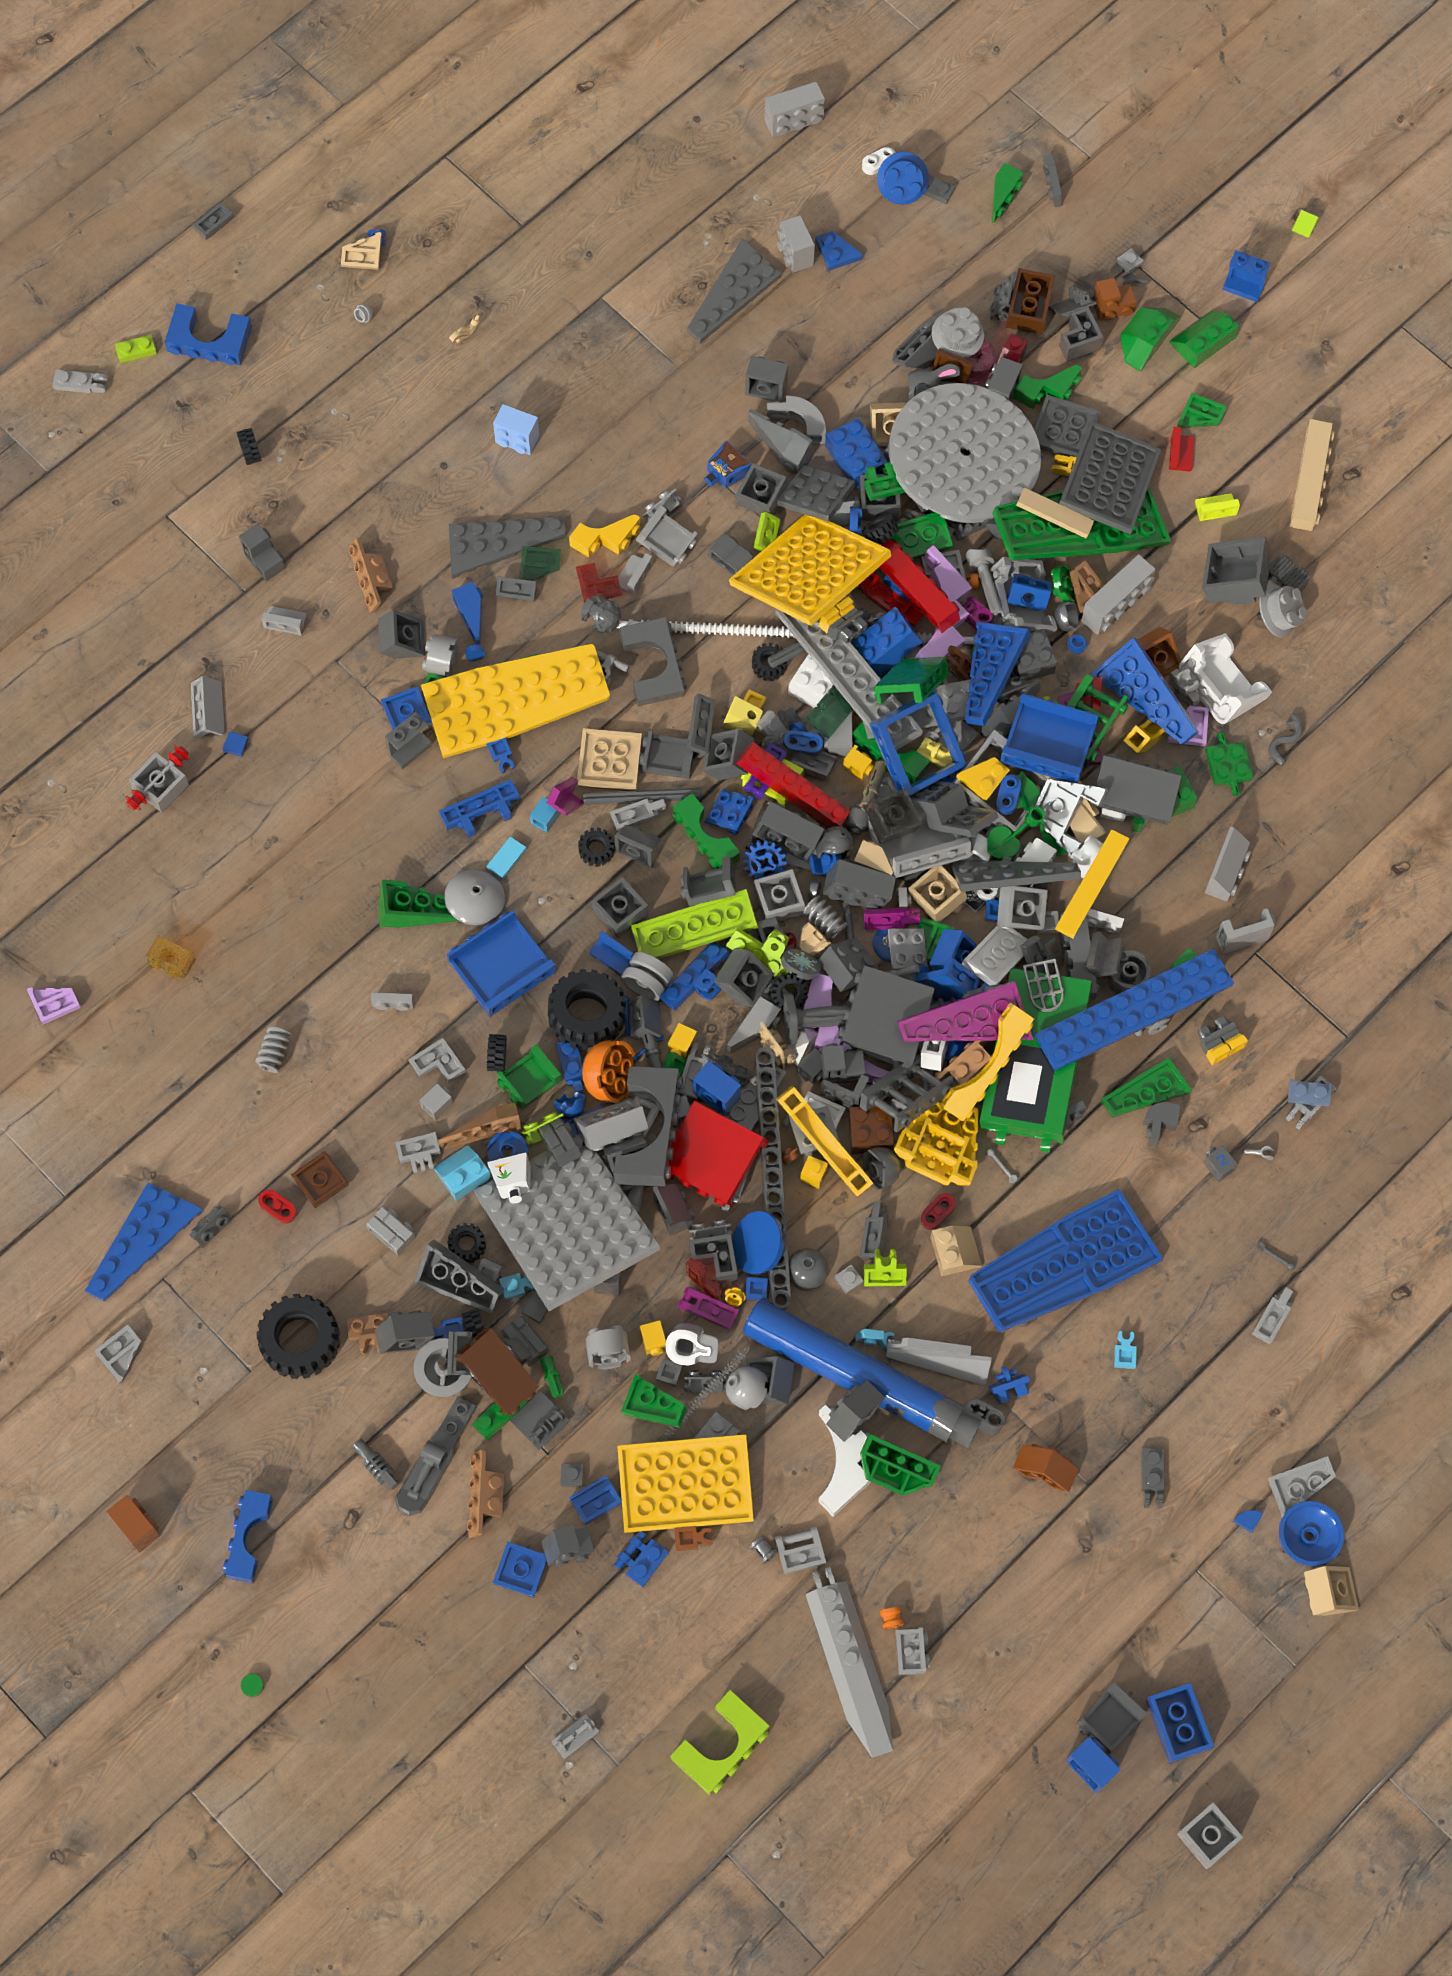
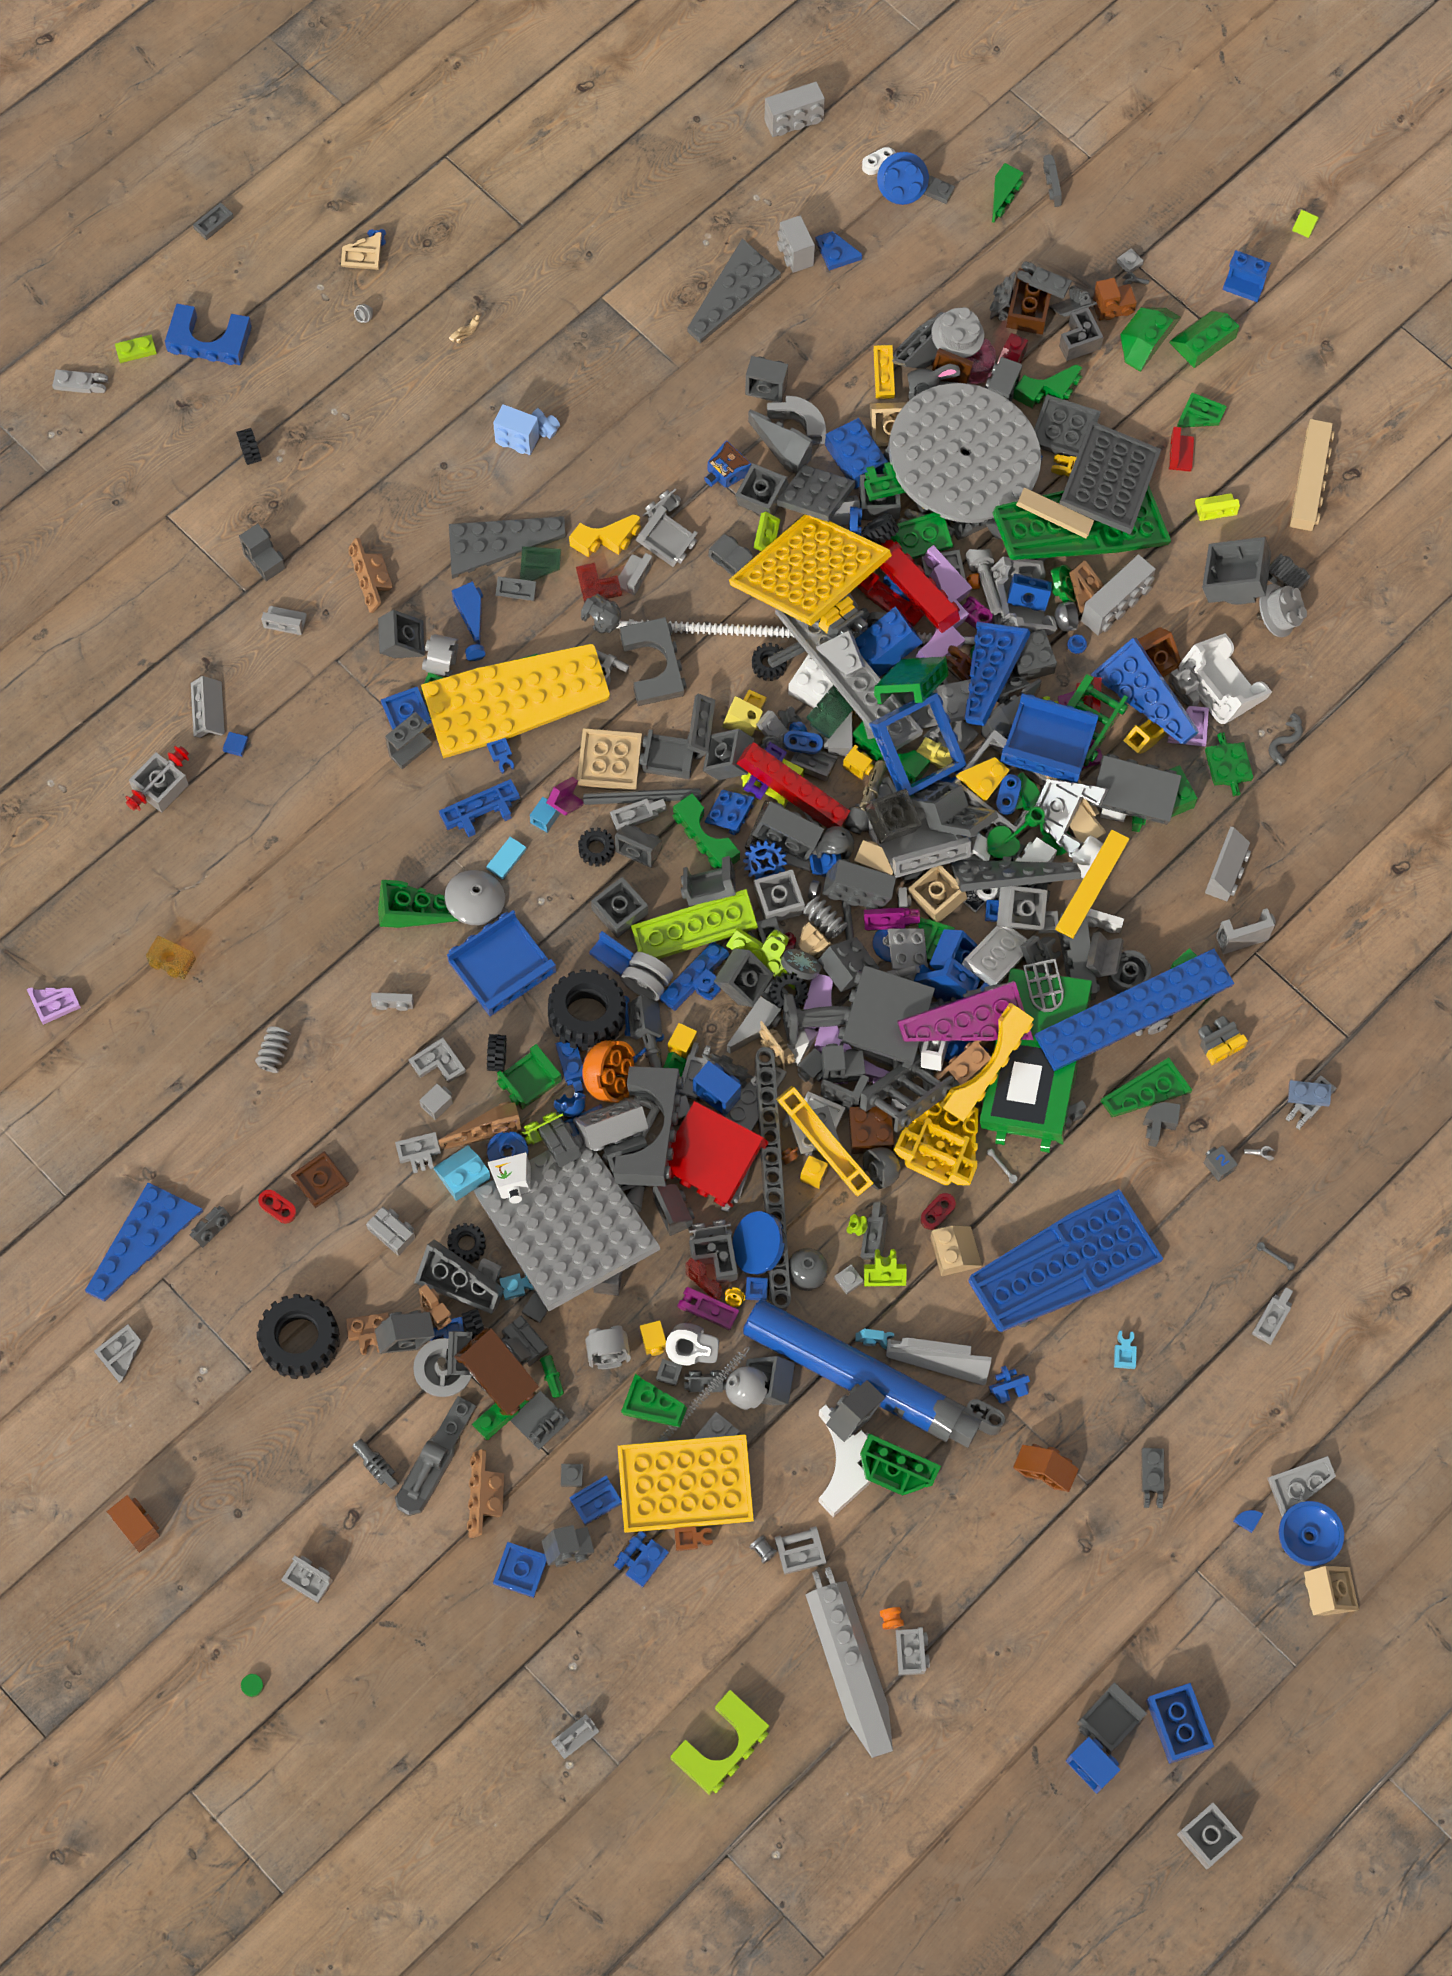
(254, 1509): blue arch -> none
(307, 1579): none -> light grey bracket
(438, 1312): none -> medium nougat plate
(547, 426): none -> light blue plate
(843, 653): none -> wing
(857, 1225): none -> lime plate
(883, 372): none -> yellow plate
(1044, 280): none -> dark grey hinge

